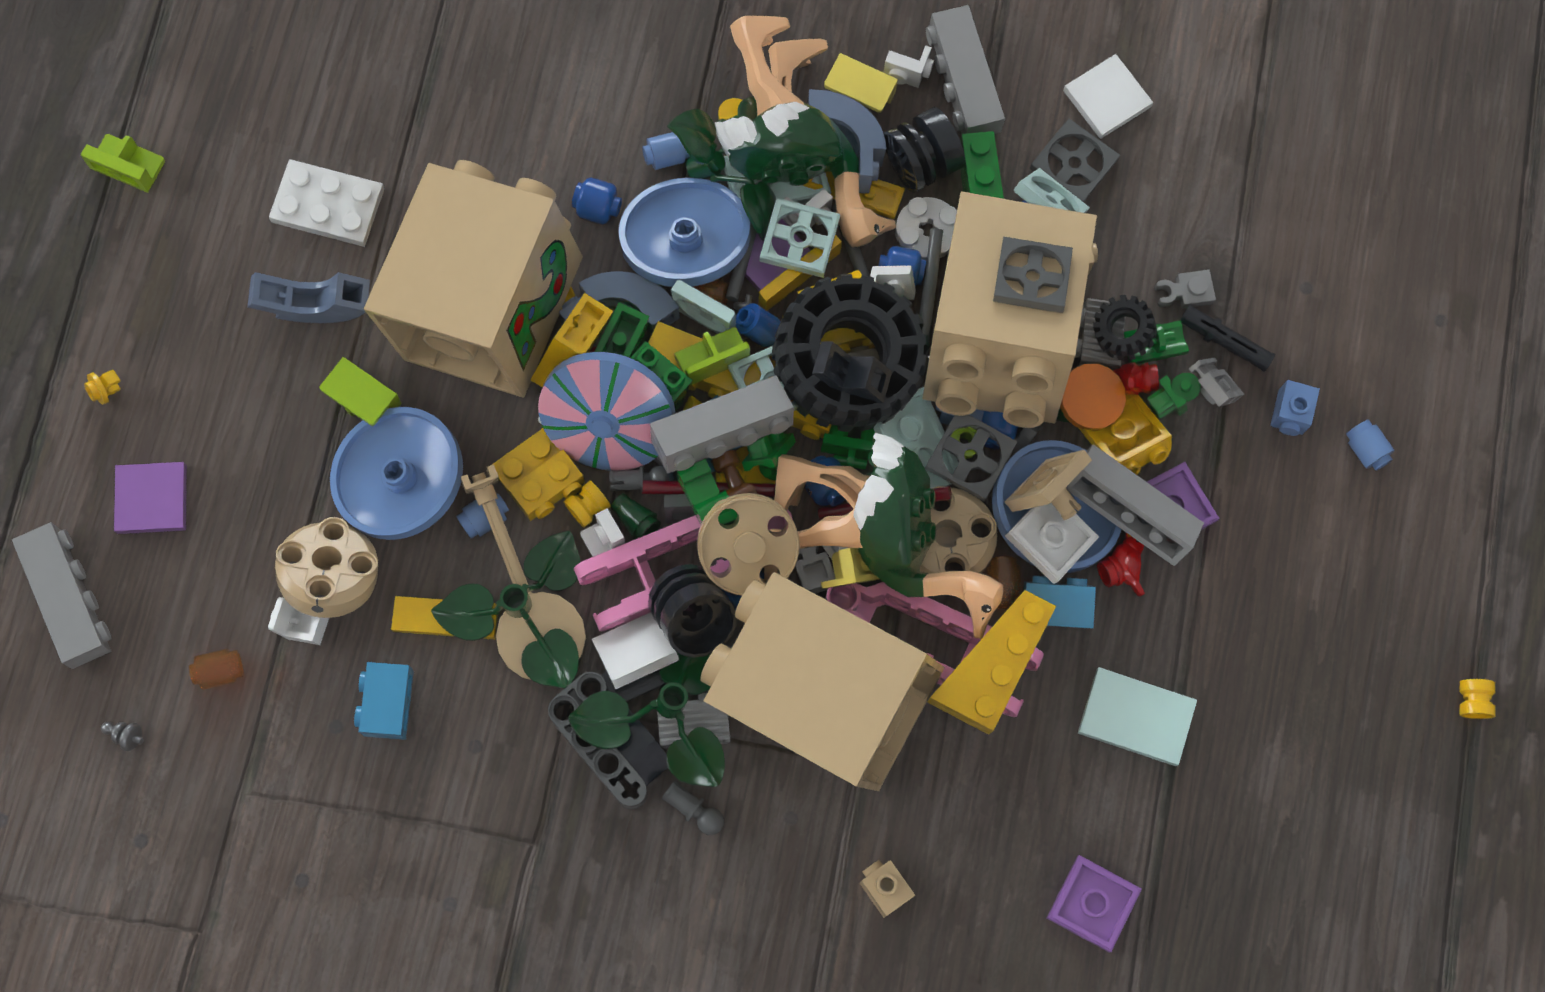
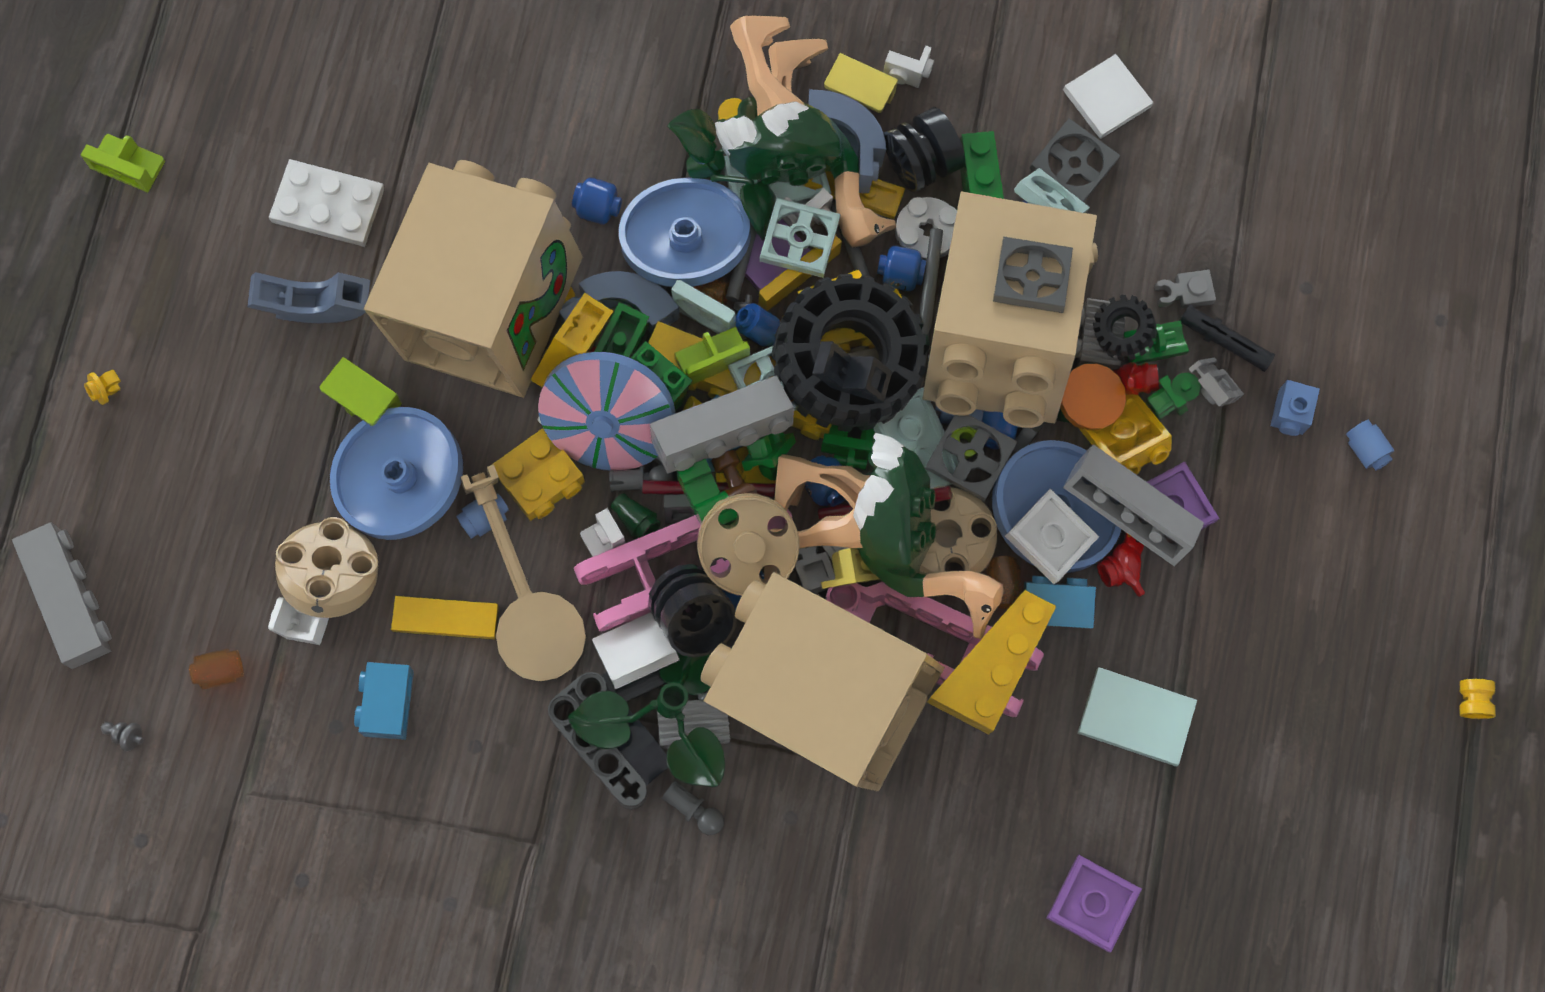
(150, 497): medium lavender tile -> none
(469, 611): dark green plant -> none
(586, 504): yellow wheel -> none
(664, 151): medium blue brick -> none
(885, 887): tan brick -> none
(897, 276): white bracket -> none
(965, 71): light grey brick -> none
(1049, 485): tan tile -> none

